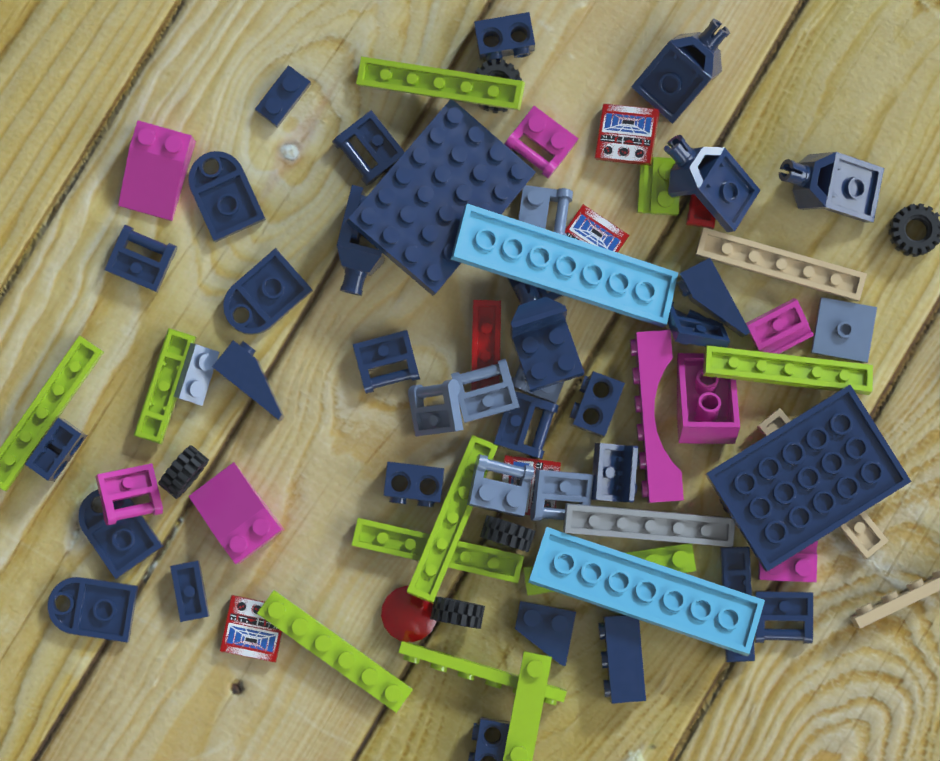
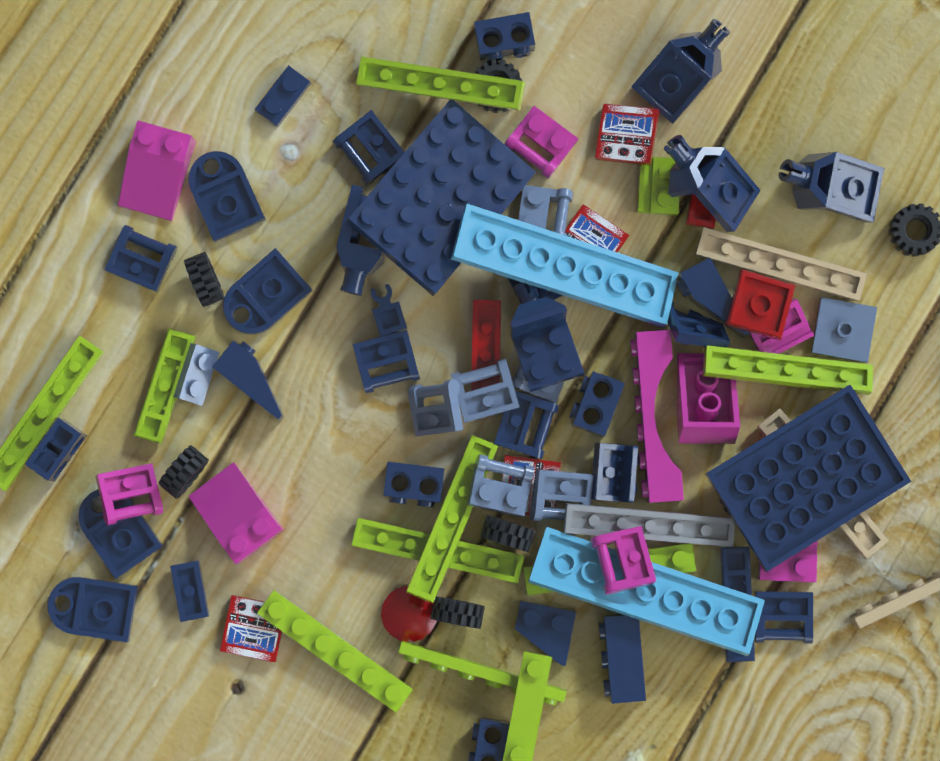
(204, 279): none -> black tyre
(389, 315): none -> dark blue plate
(633, 559): none -> dark pink plate
(760, 305): none -> red tile

